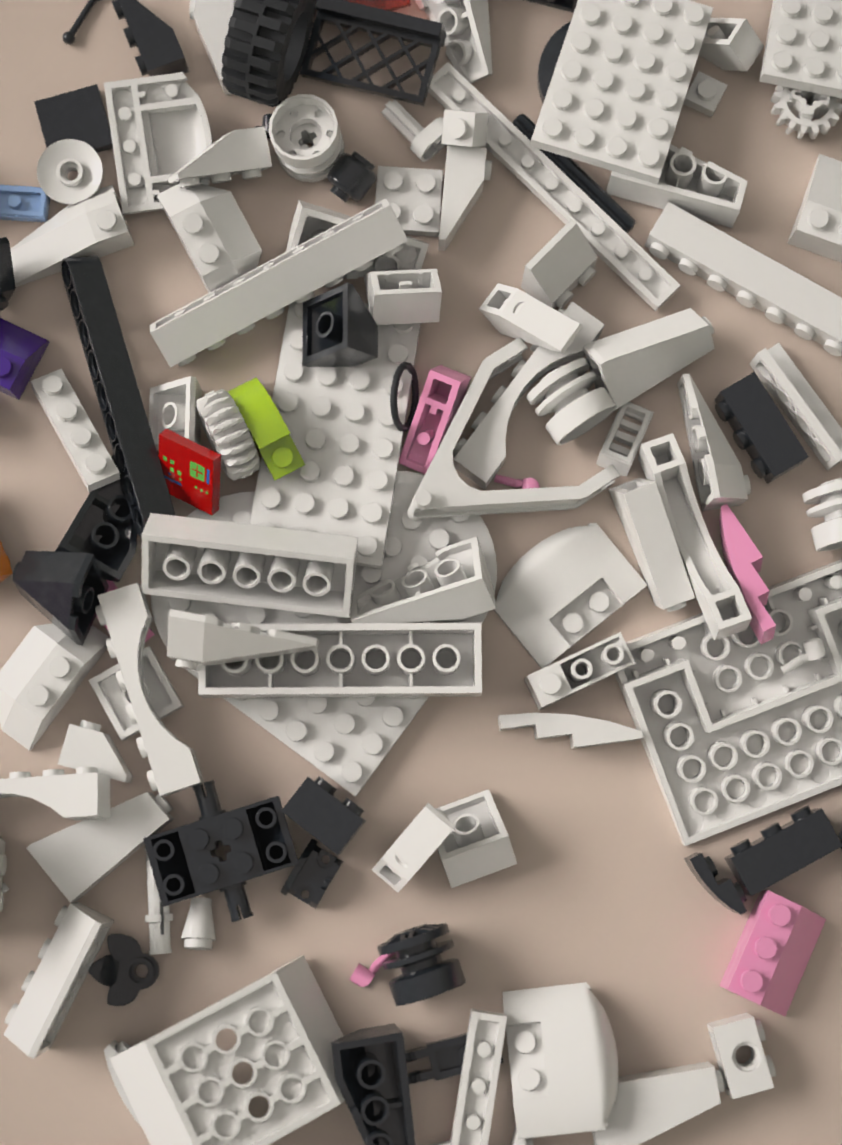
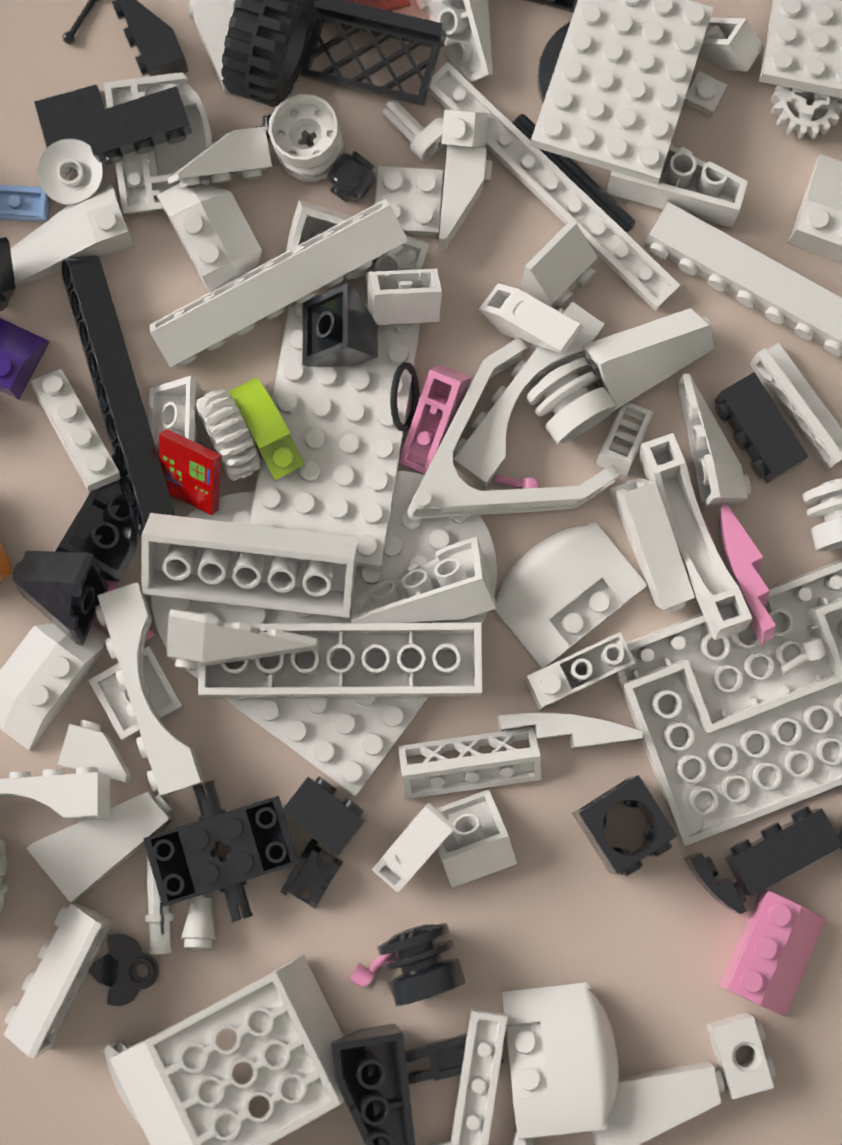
(137, 126): none -> black brick
(470, 769): none -> white fence
(657, 833): none -> black brick

